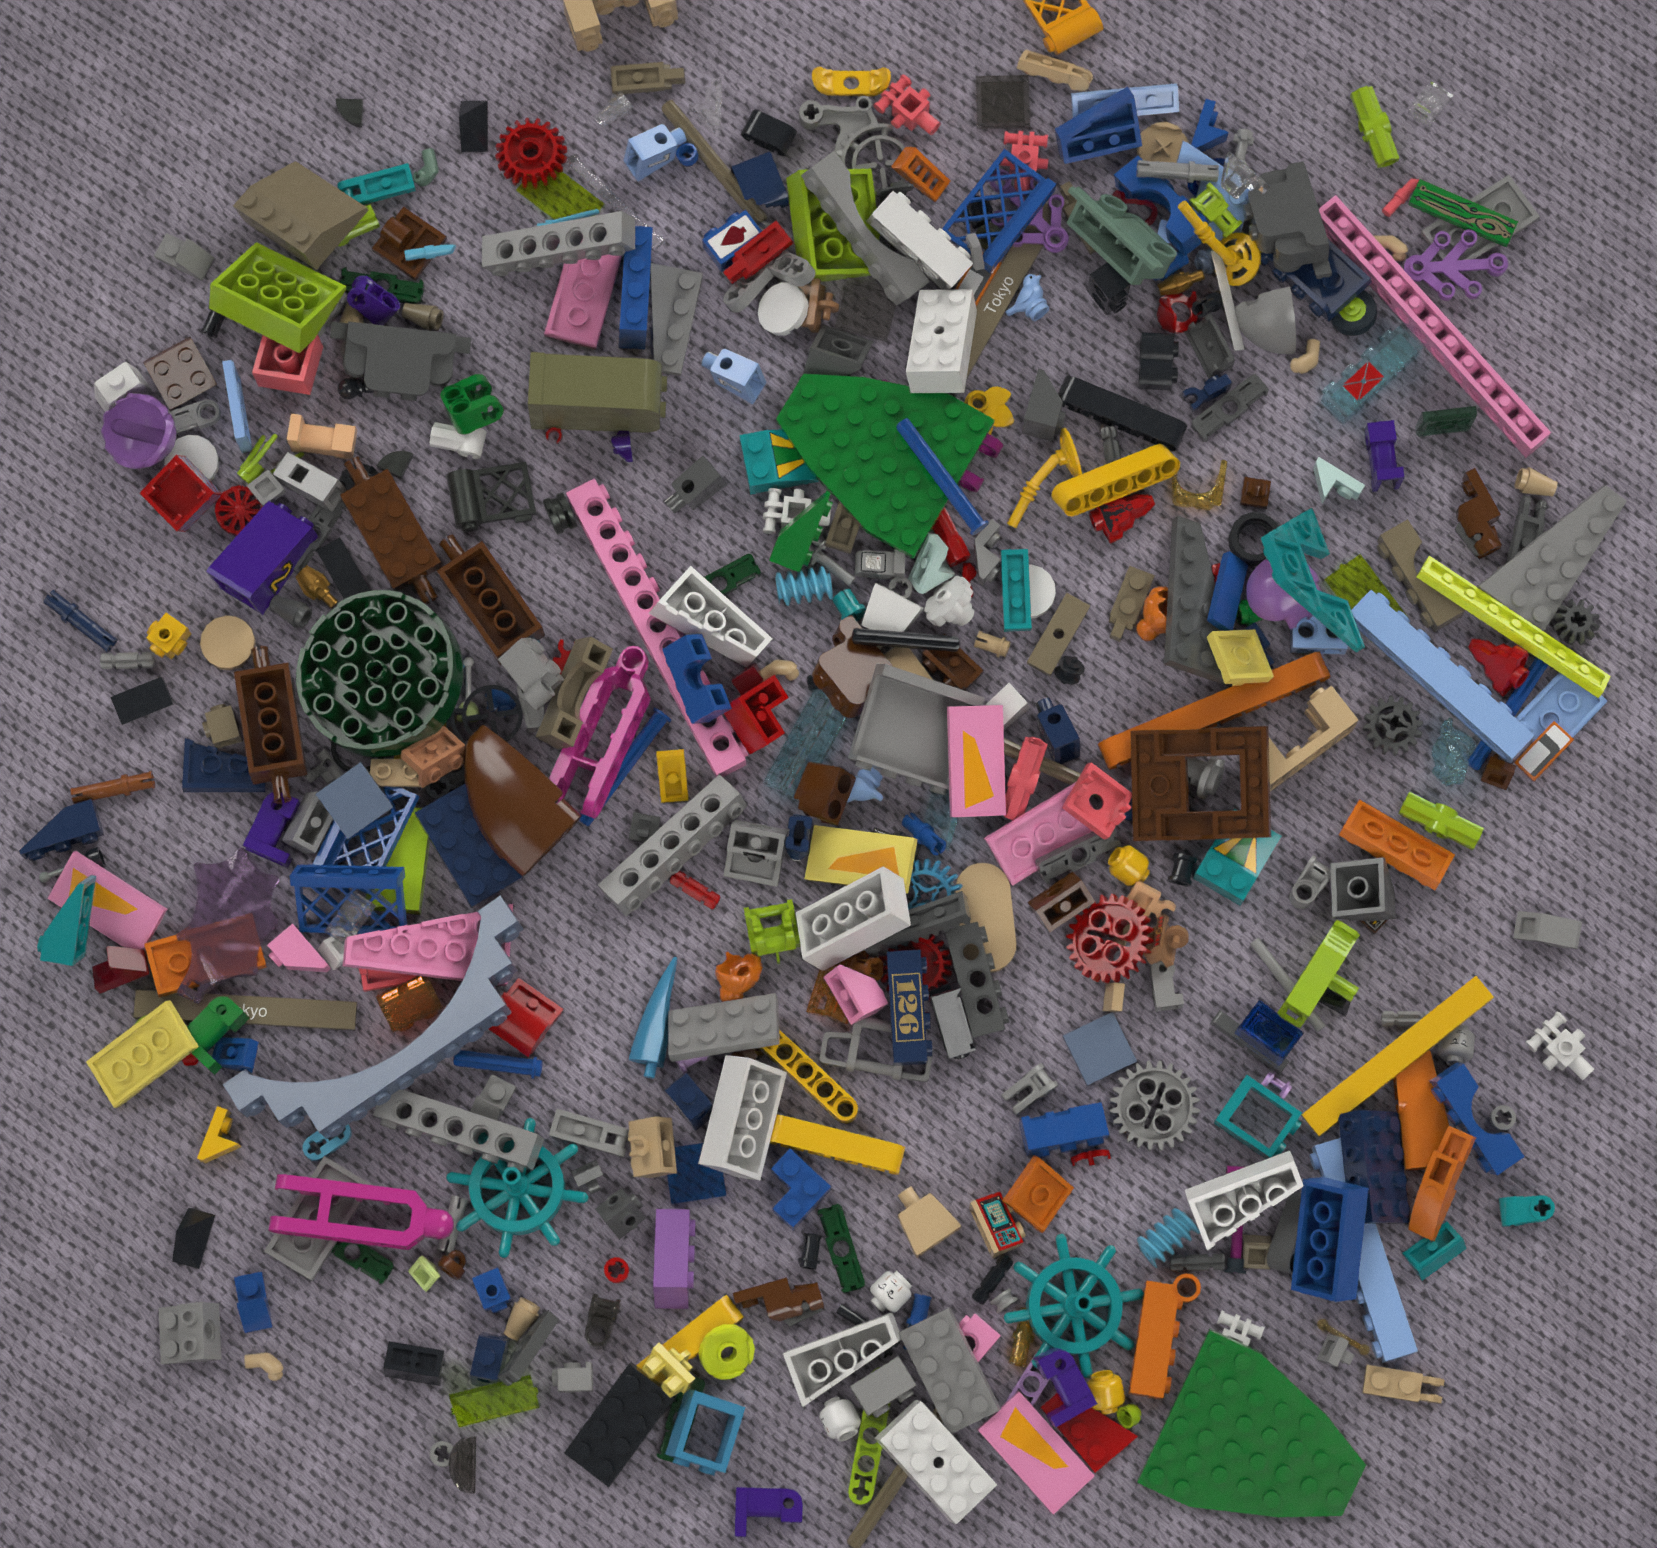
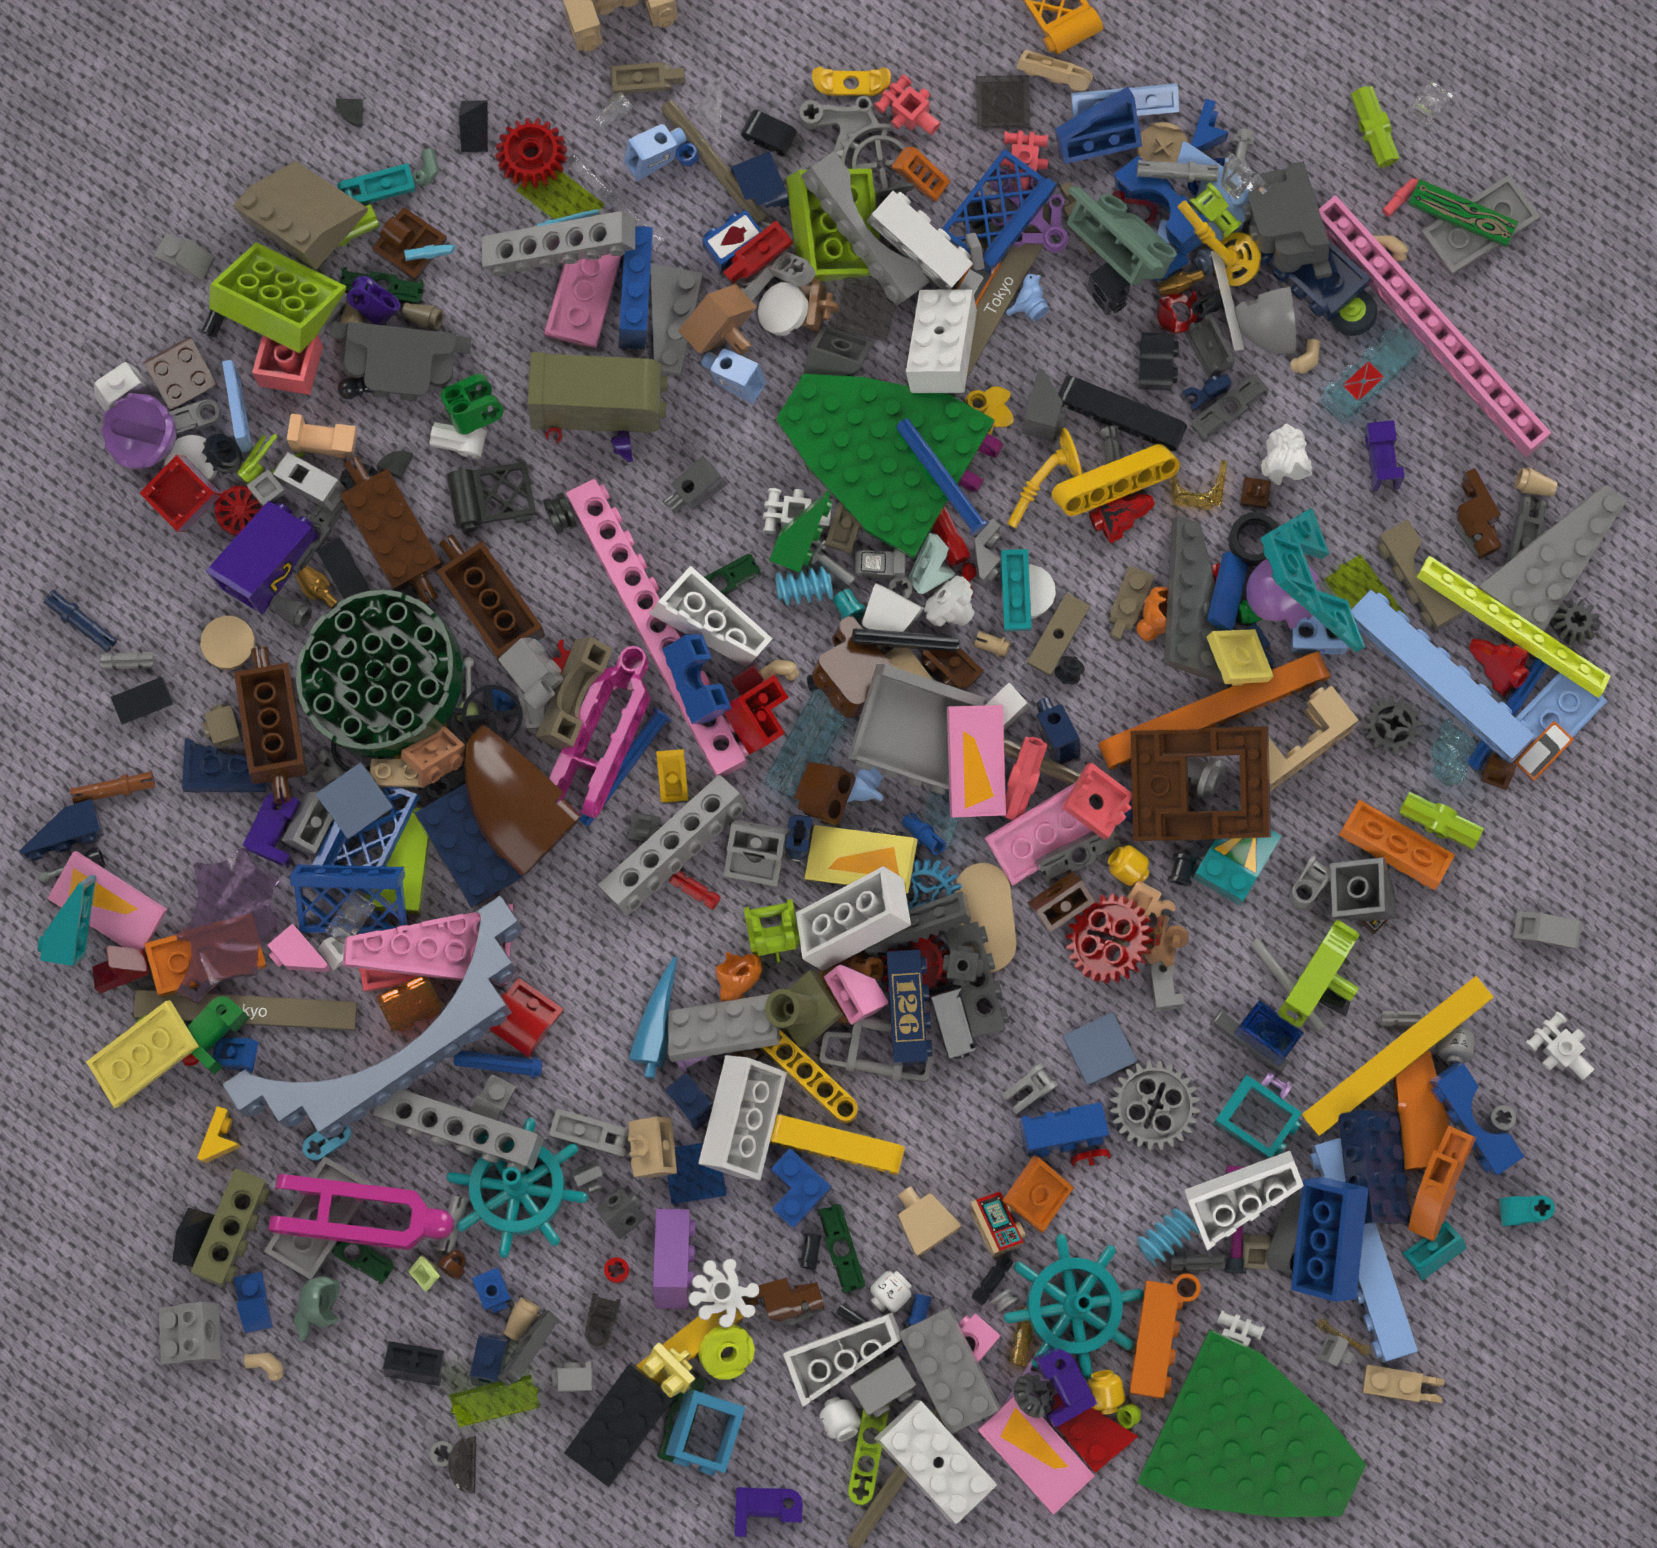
(171, 628): yellow brick -> none
(222, 443): none -> black gear
(239, 1186): none -> olive brick
(315, 1304): none -> sand green hair
(719, 320): none -> medium nougat brick
(723, 1292): none -> white animal
(772, 462): teal slope -> none
(803, 1009): none -> olive plant
(975, 966): none -> dark grey brick
(1031, 1405): none -> dark grey gear
(1113, 997): tan tile -> none
(1286, 455): none -> white hair
(1329, 476): light aqua slope -> none
(1446, 421): clear green tile -> none
(1451, 266): medium lavender plant -> none

